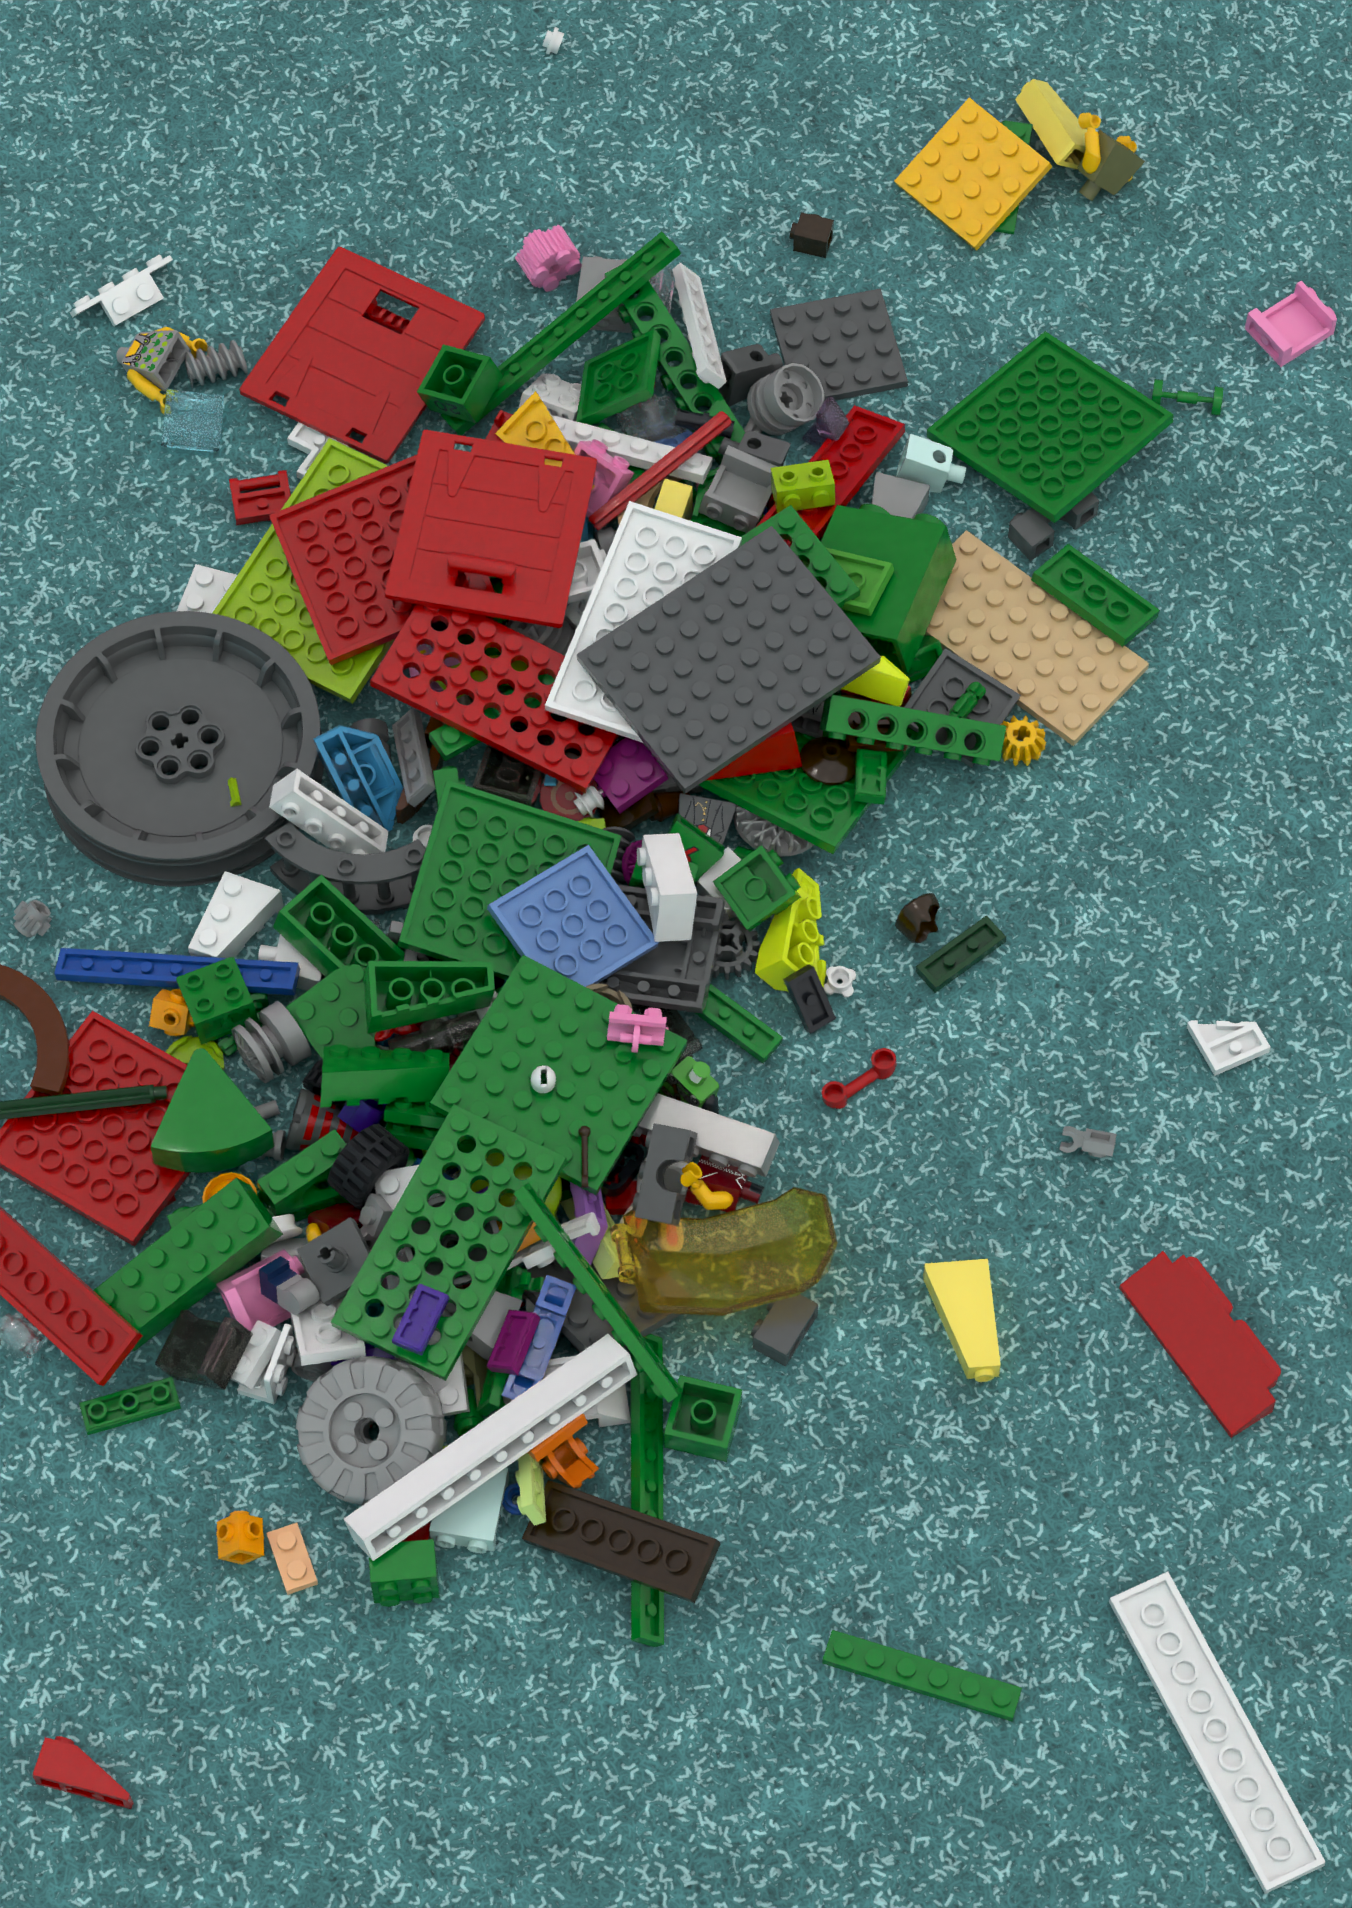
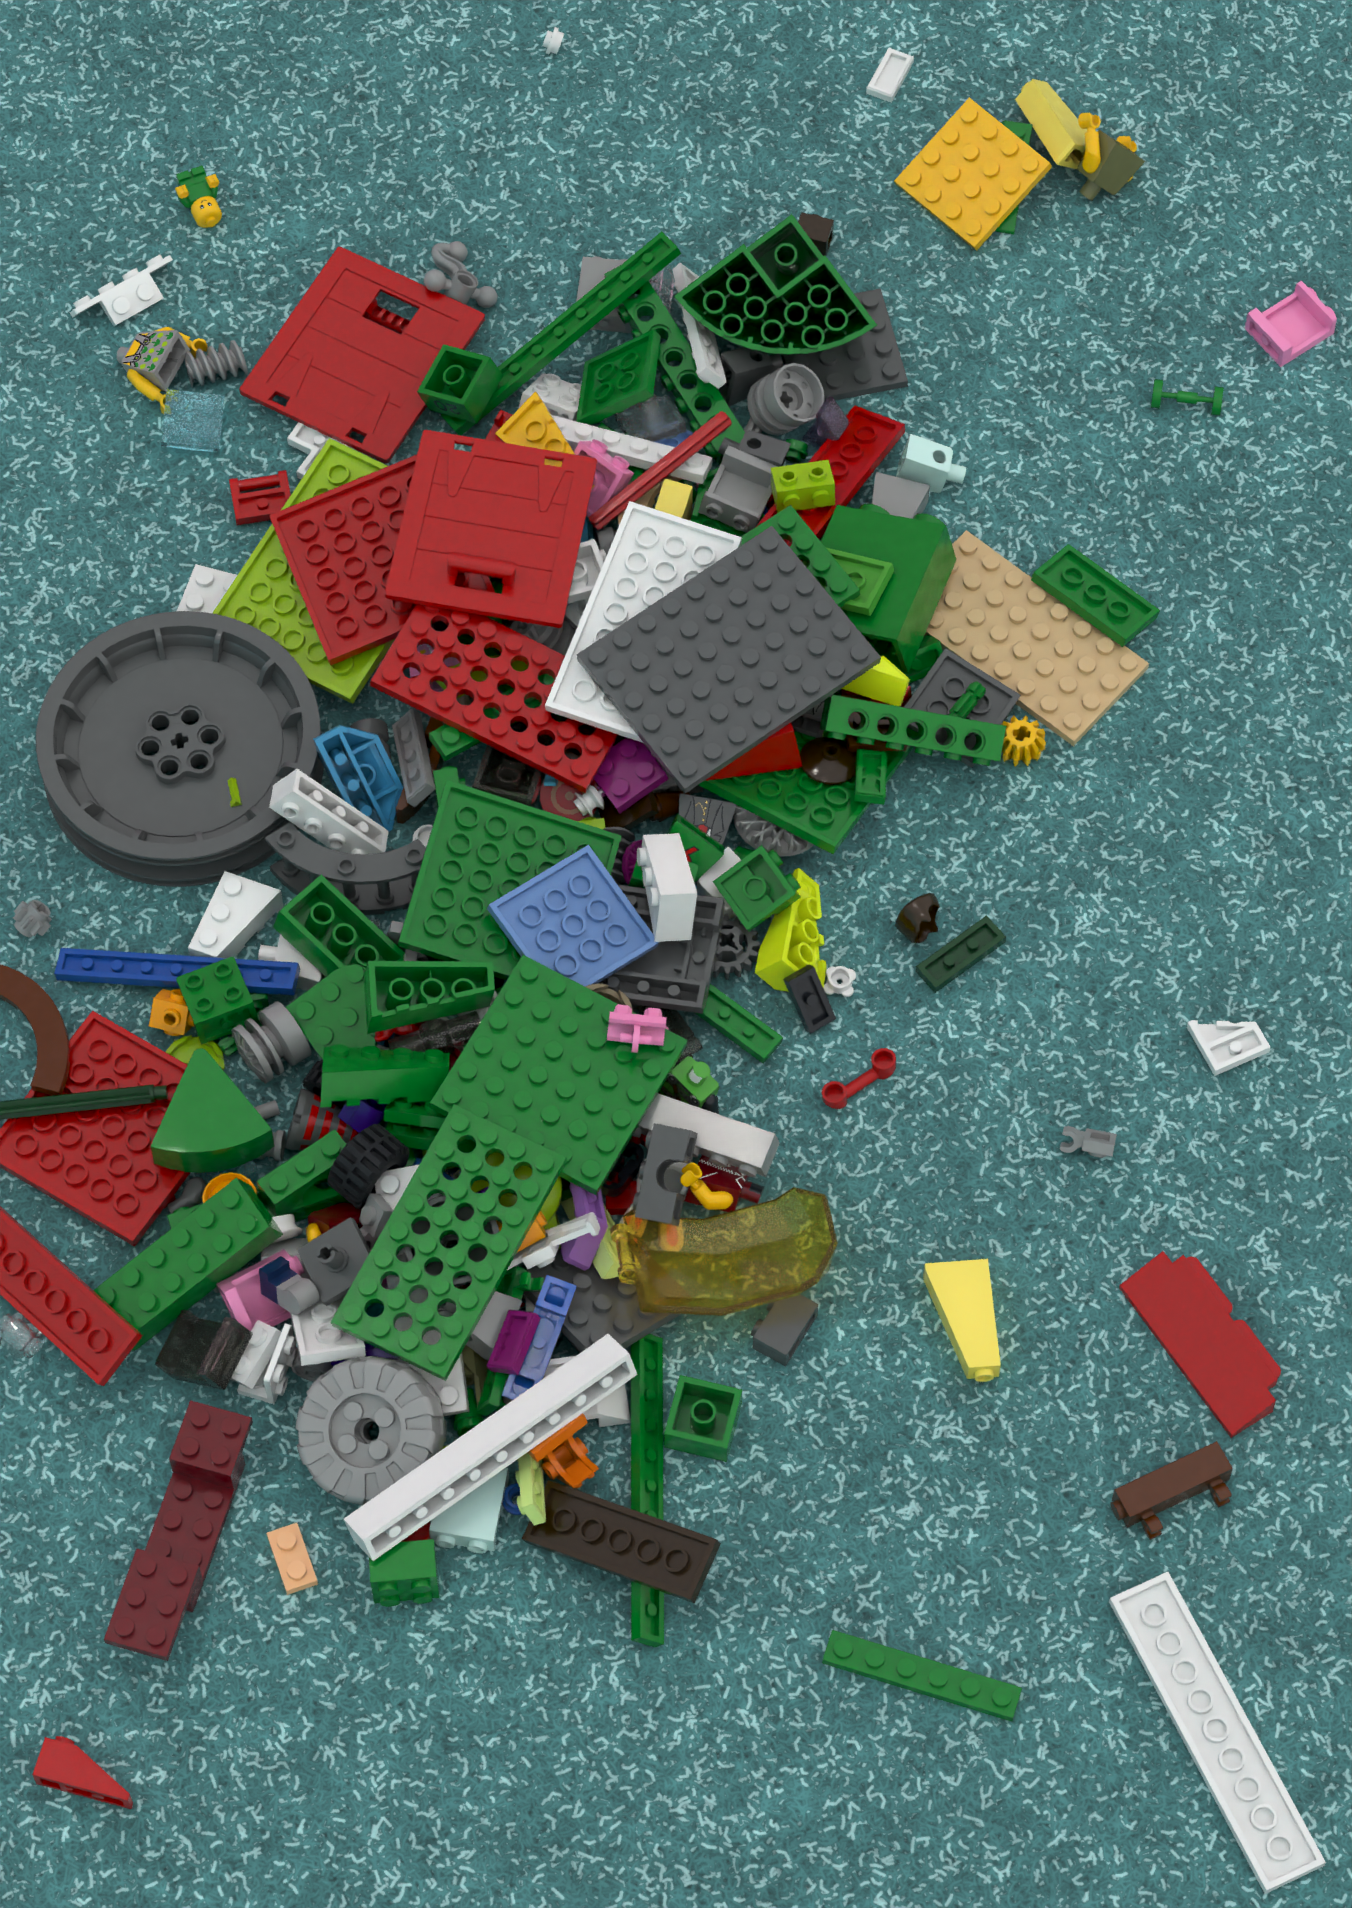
(148, 1399): green tile -> none
(173, 1567): none -> dark red bracket
(190, 1196): none -> dark grey arm
(199, 195): none -> piece
(240, 1538): light orange brick -> none
(420, 1319): dark purple plate -> none
(462, 283): none -> light grey piece
(536, 1079): white hinge -> none
(548, 257): bright pink brick -> none
(584, 1132): dark brown hinge -> none
(604, 1303): green plate -> none
(695, 420): black pin -> none
(777, 297): none -> green brick
(797, 450): none -> green plate
(890, 75): none -> white tile
(1034, 535): dark grey arch -> none
(1050, 426): green plate -> none
(1172, 1485): none -> reddish brown brick

